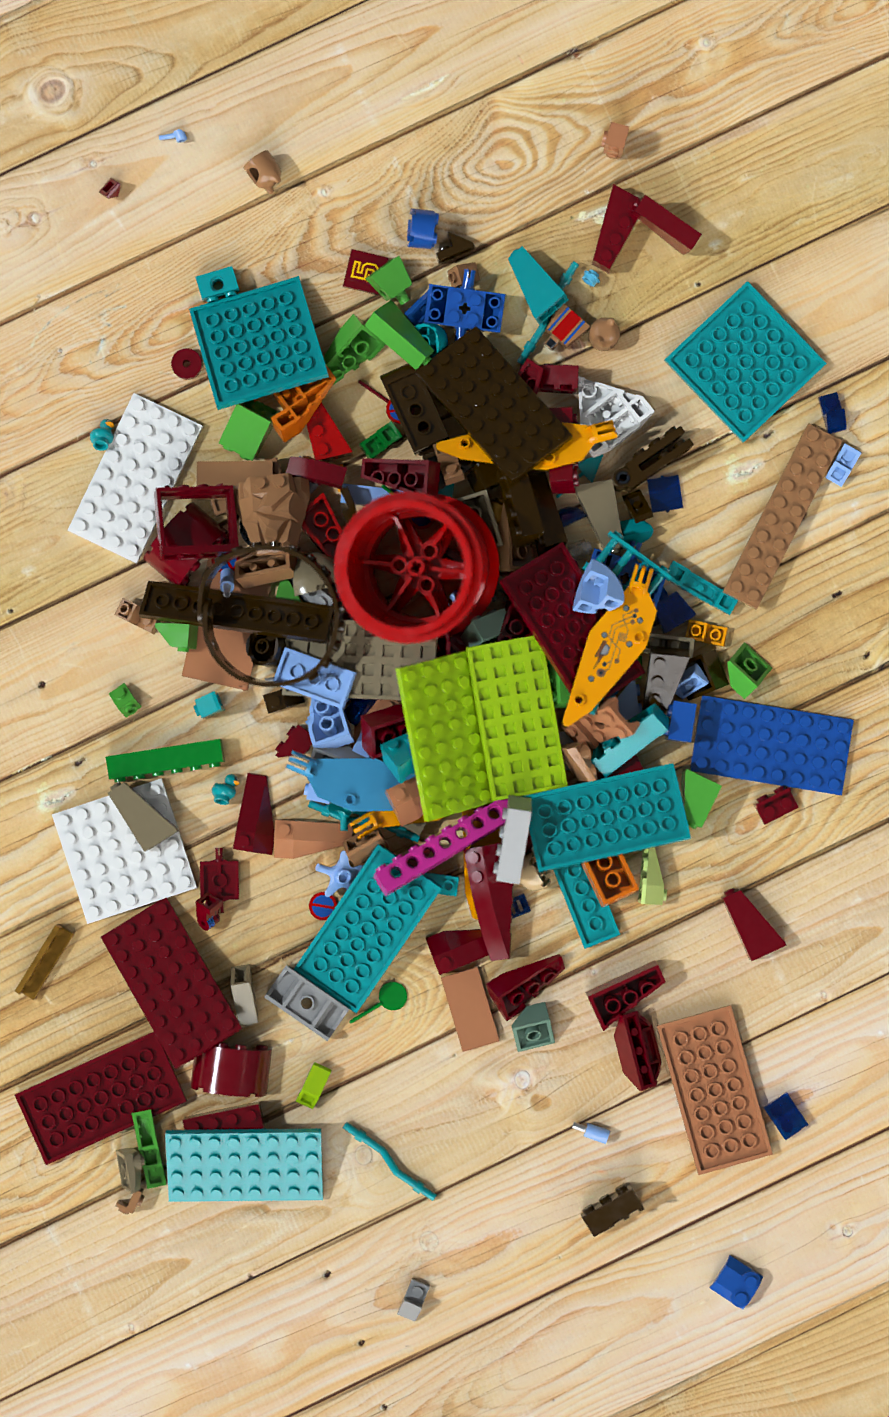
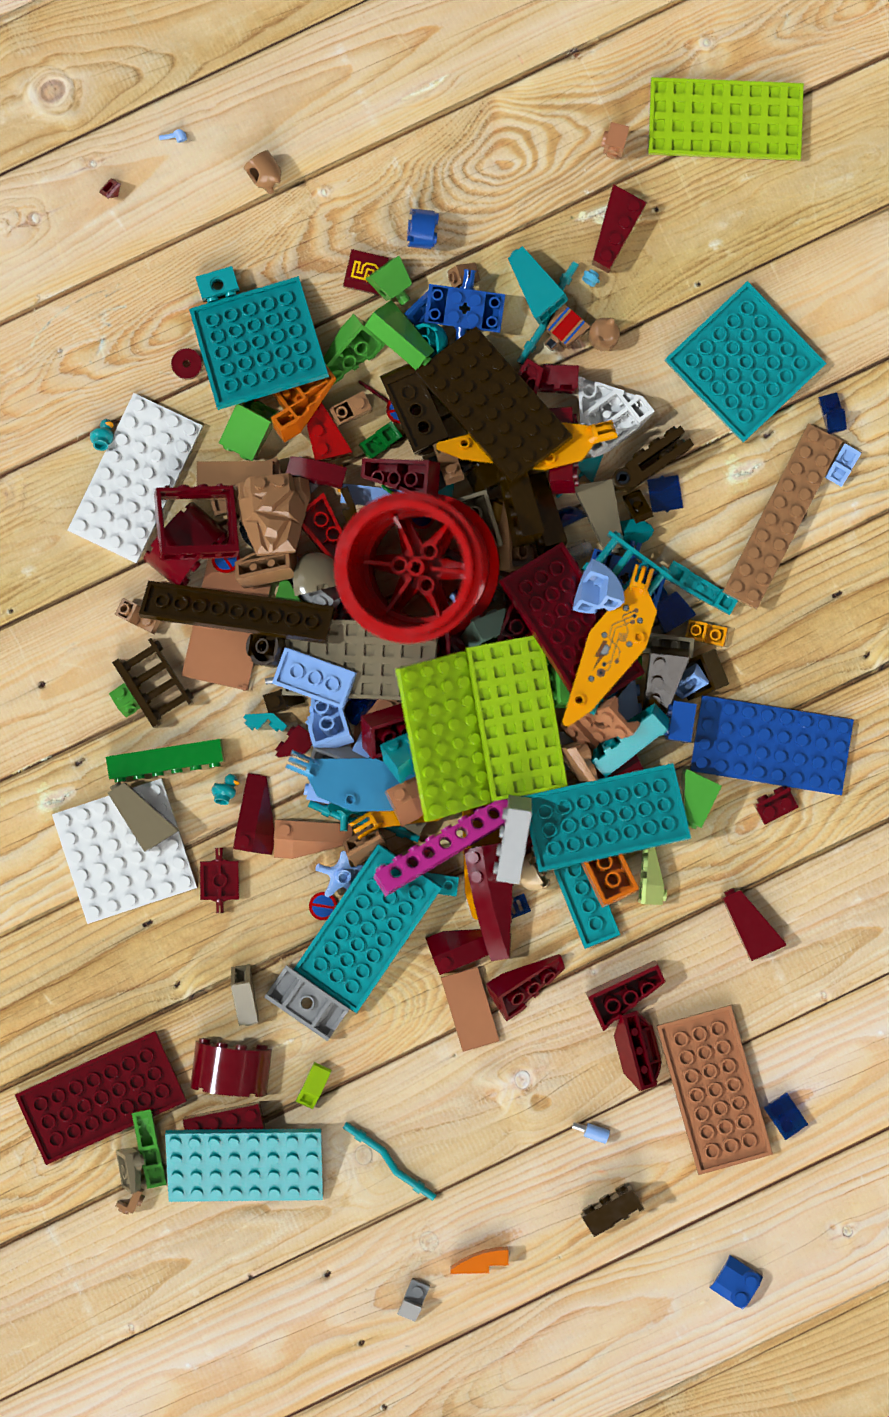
(44, 961): pearl gold fence -> none
(134, 683): none -> dark brown fence
(171, 983): dark red plate -> none
(179, 635): bright green slope -> none
(206, 612): dark brown piece -> none
(207, 913): dark red leg -> none
(208, 705): teal slope -> none
(227, 580): light blue piece -> none
(258, 720): none -> teal slope
(351, 409): none -> medium nougat slope
(391, 996): green piece -> none
(459, 247): dark brown slope -> none
(480, 1261): none -> orange slope
(533, 1028): sand green slope -> none
(665, 224): dark red slope -> none
(725, 118): none -> lime plate
(746, 670): bright green slope -> none

